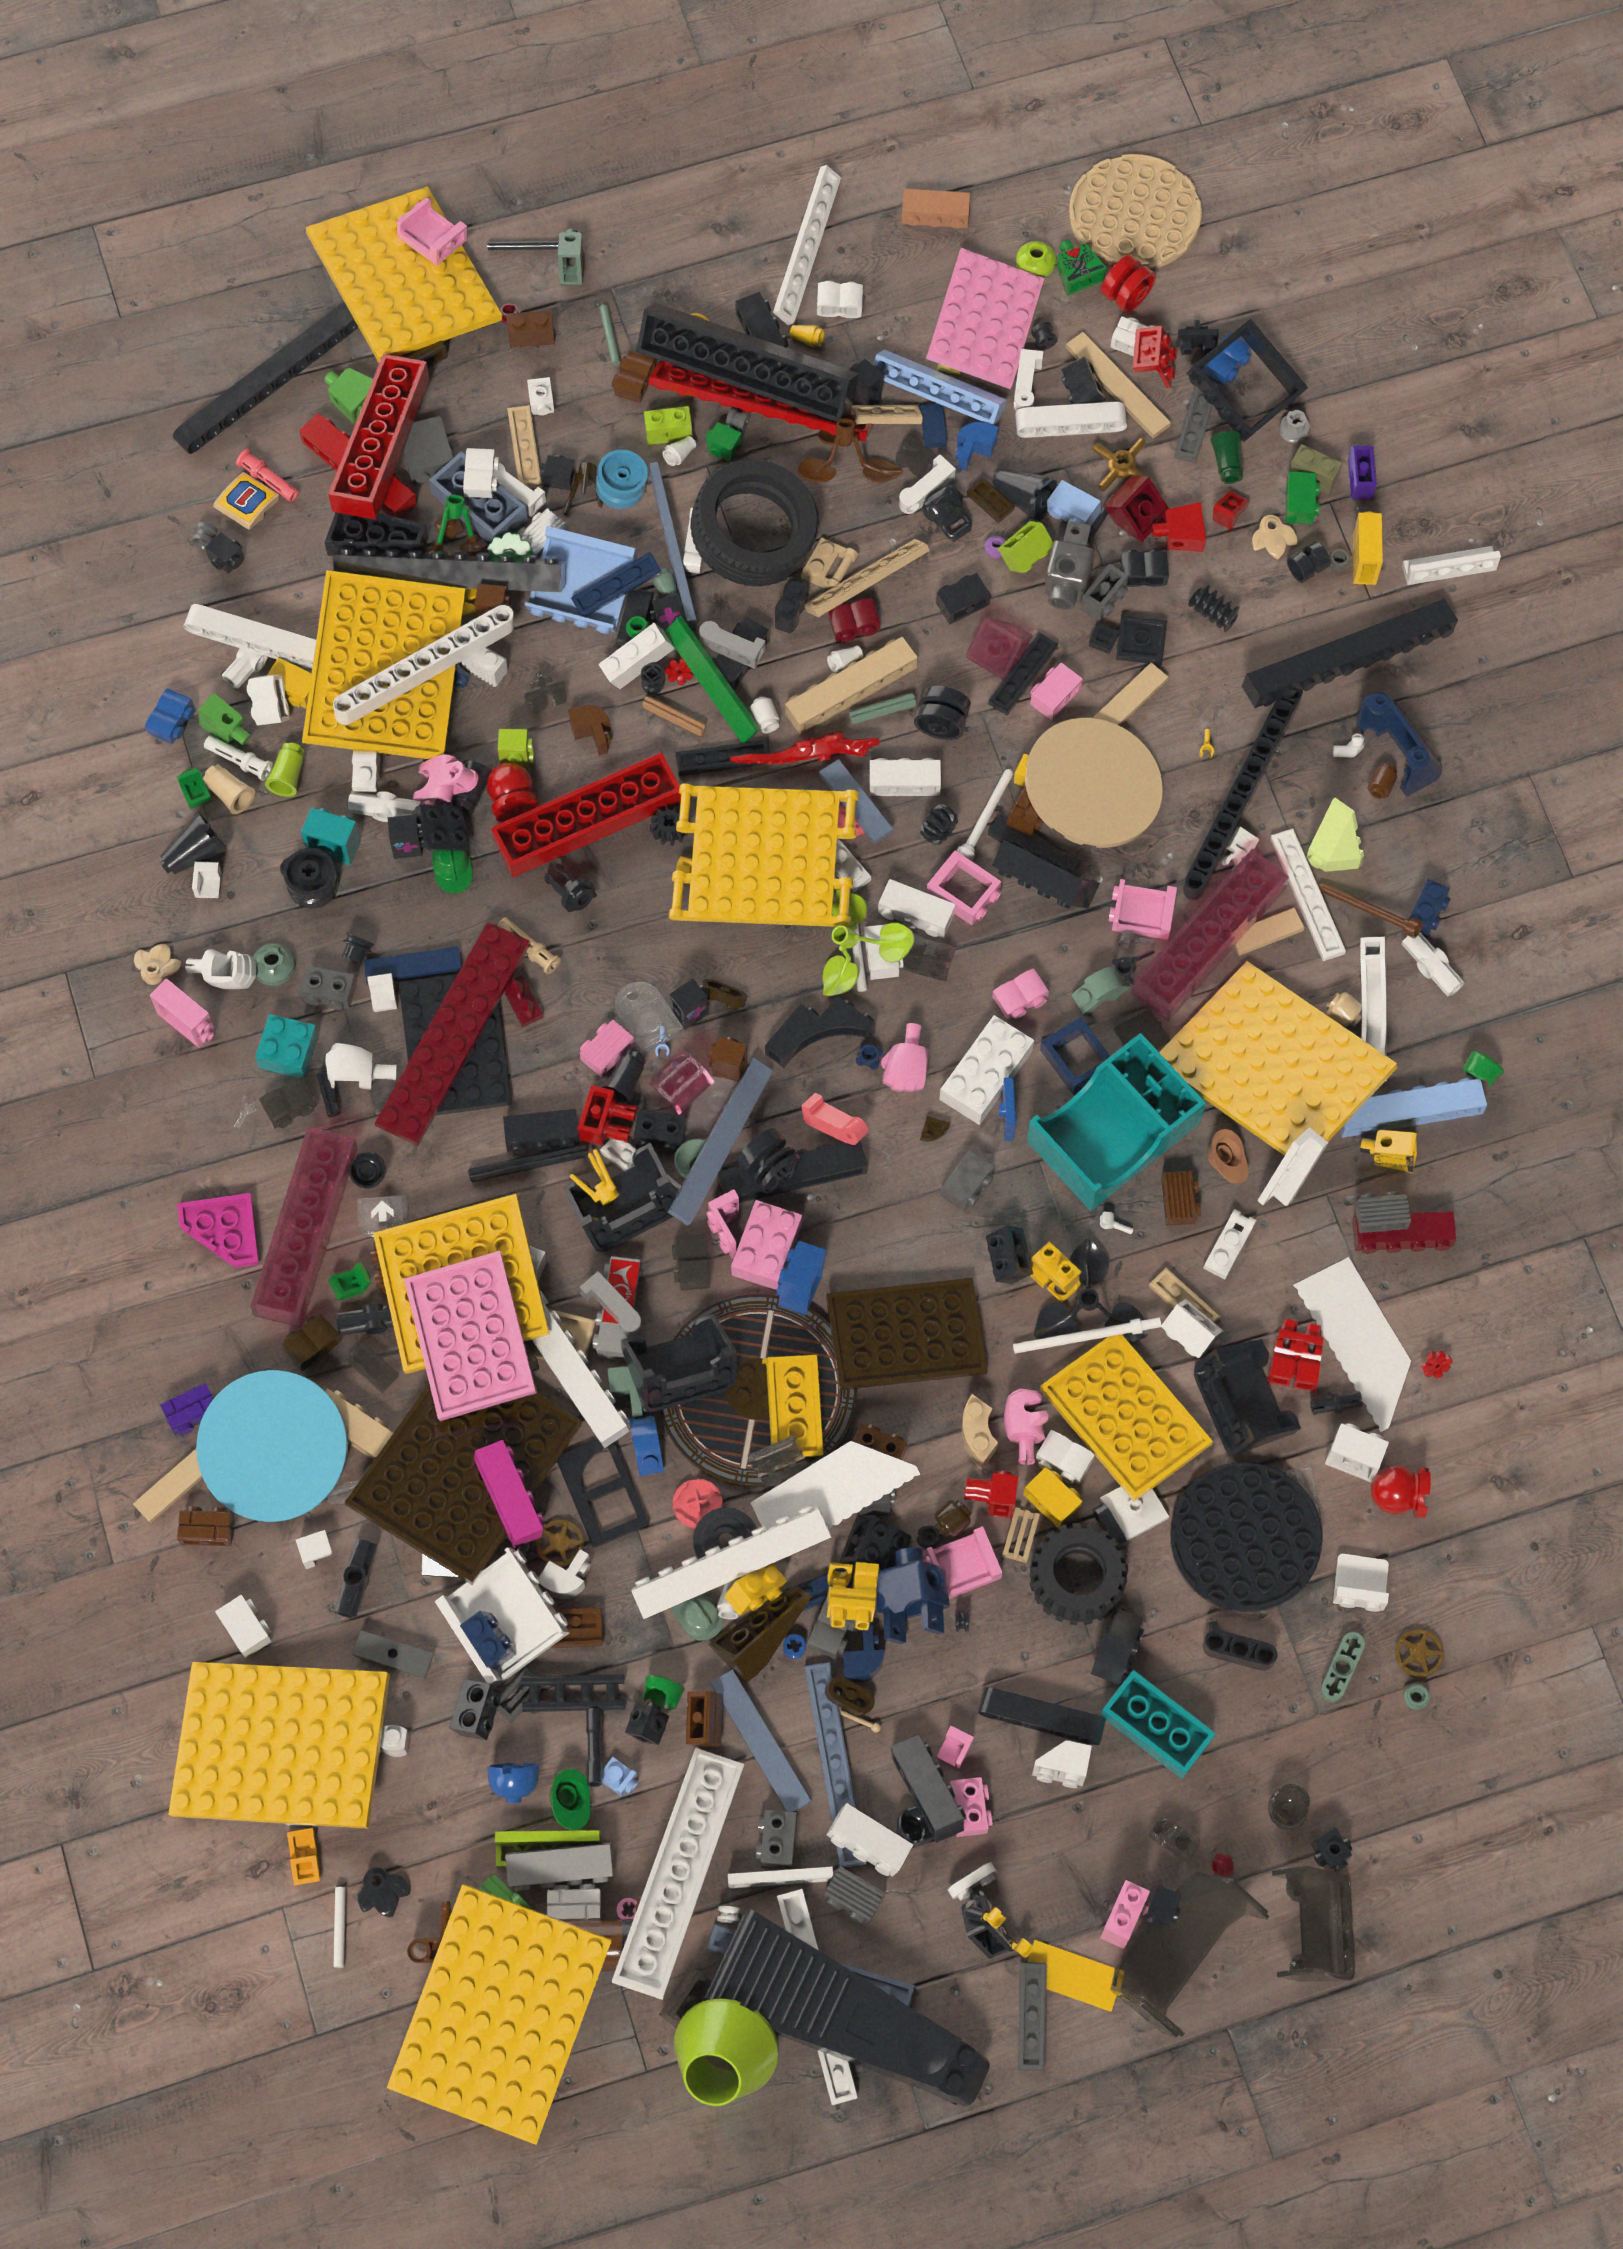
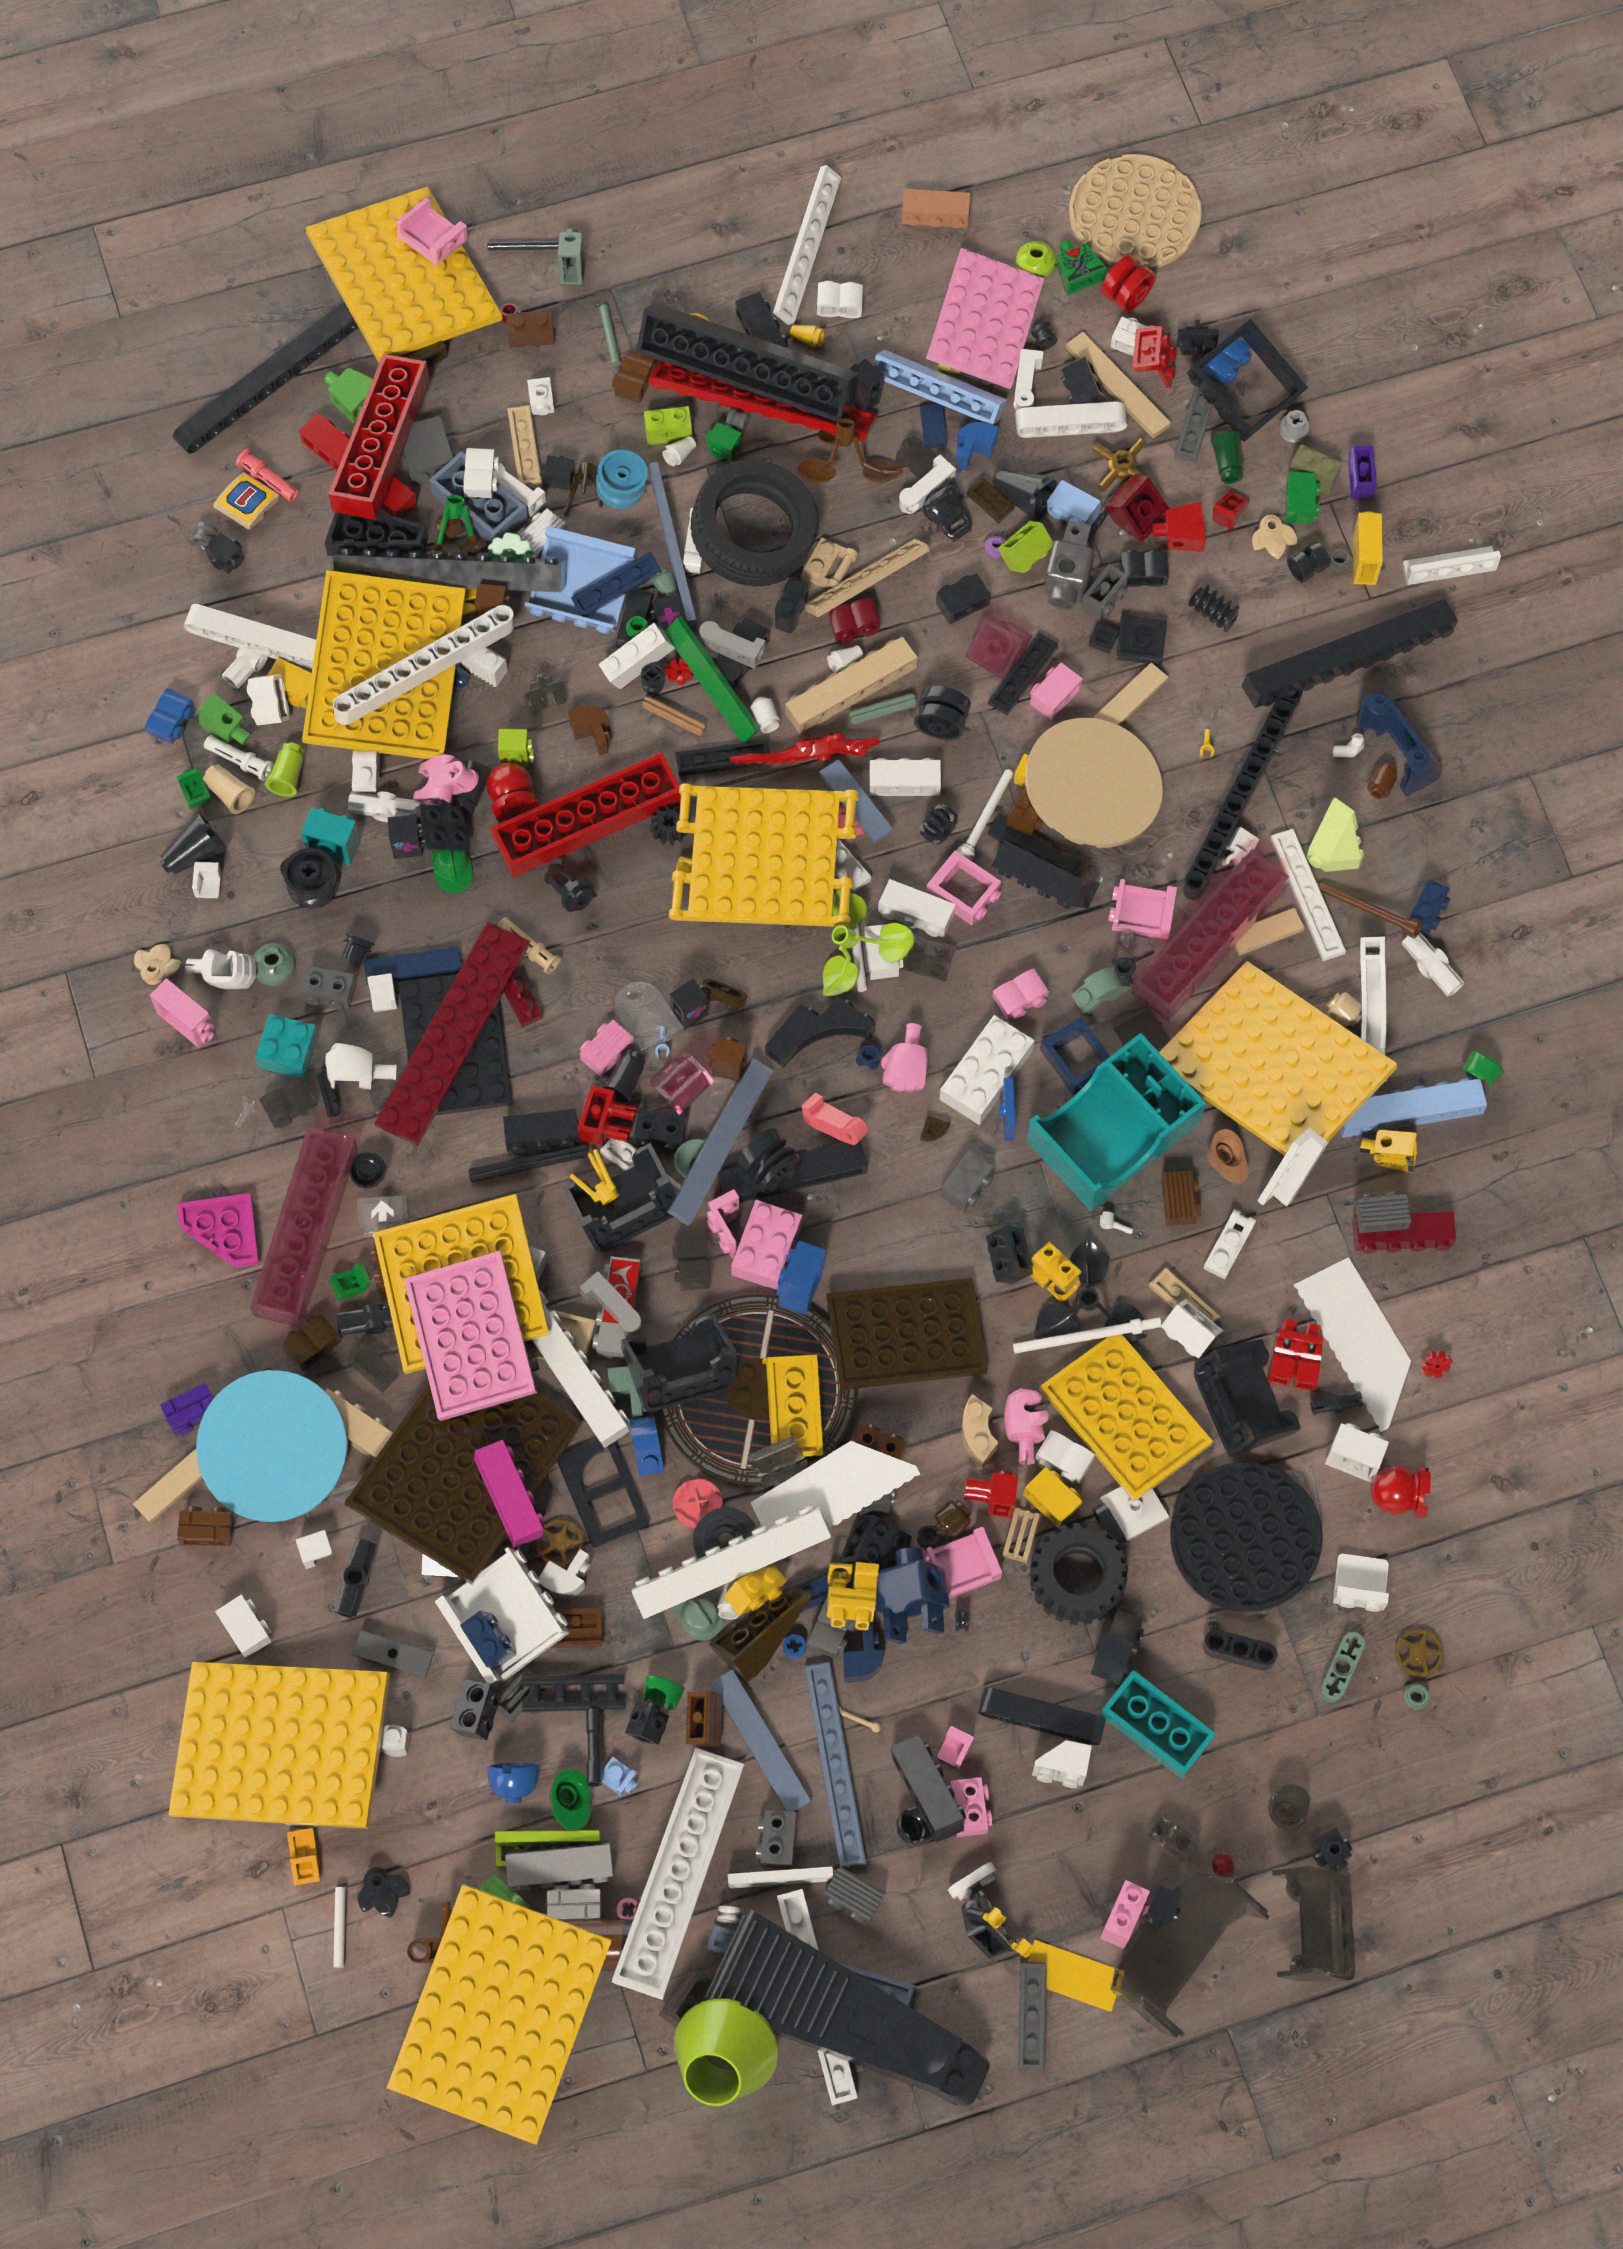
(848, 1695): dark brown plate -> none
(869, 1840): white brick -> none
(886, 414): tan tile -> none

